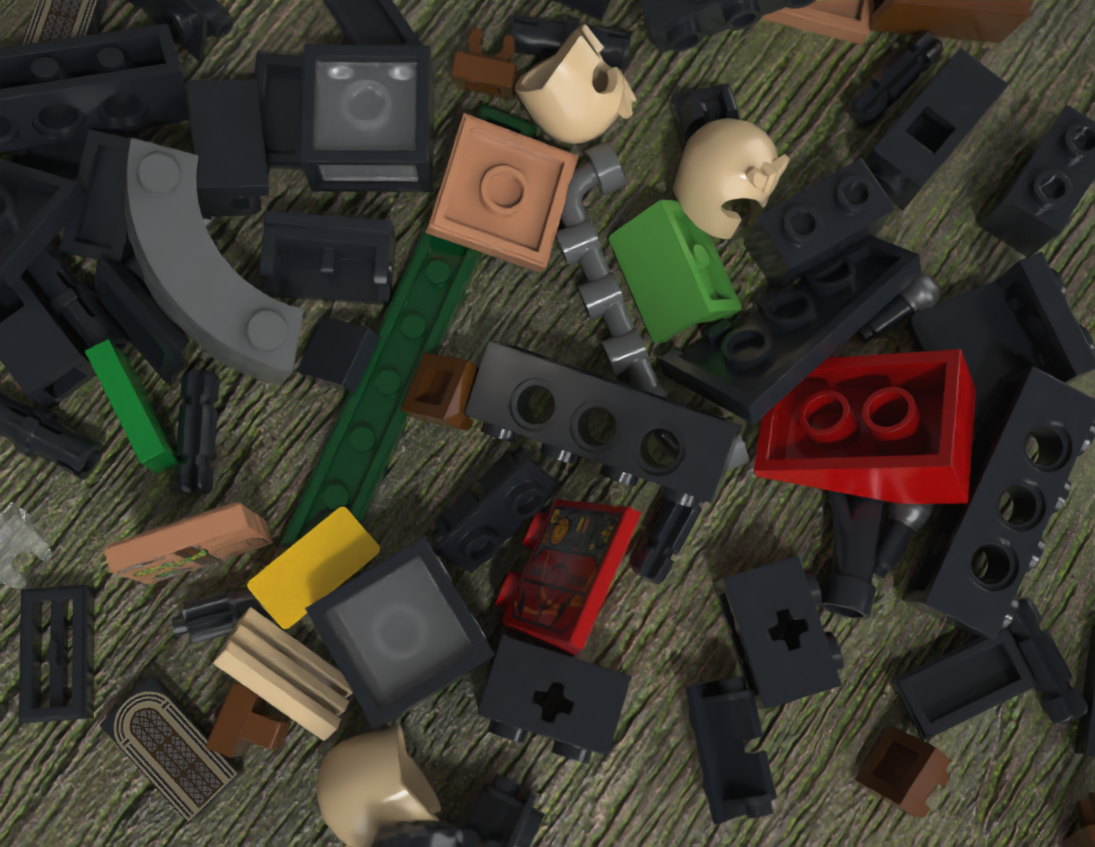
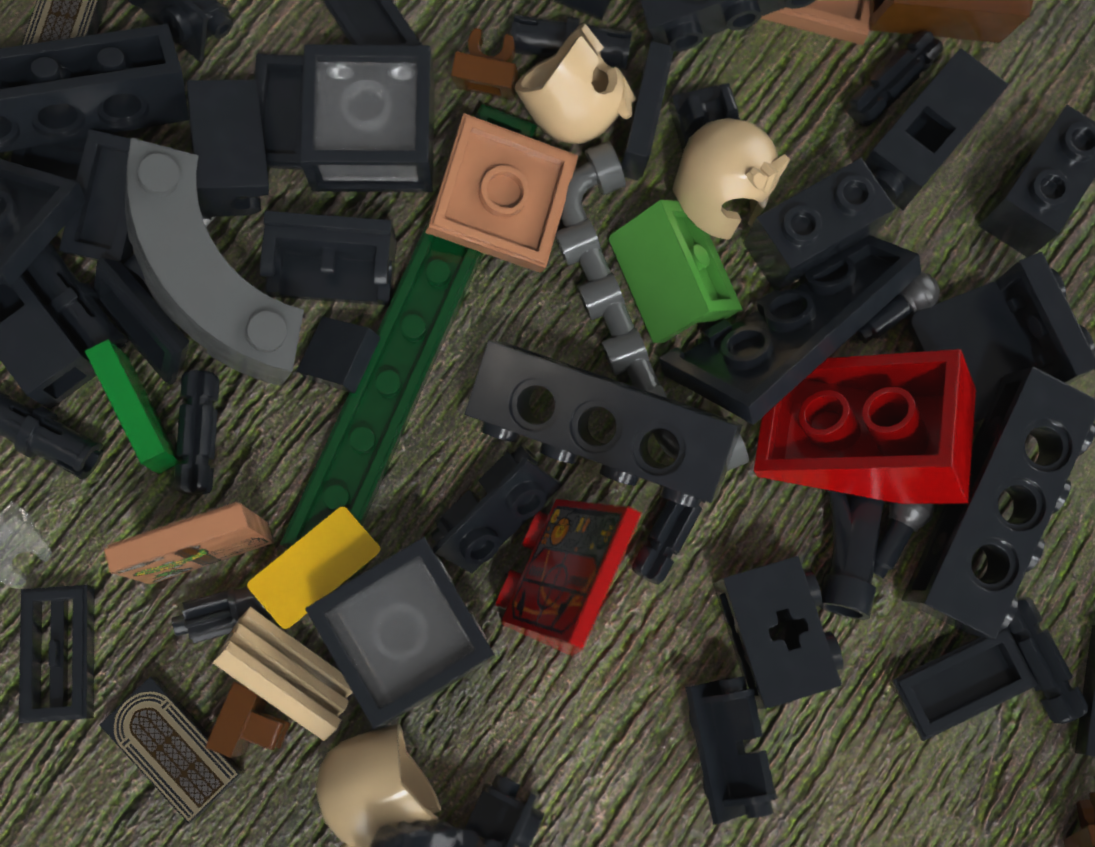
(441, 391): reddish brown tile -> none
(594, 695): black brick -> none
(646, 110): none -> black tile
(904, 771): reddish brown tile -> none

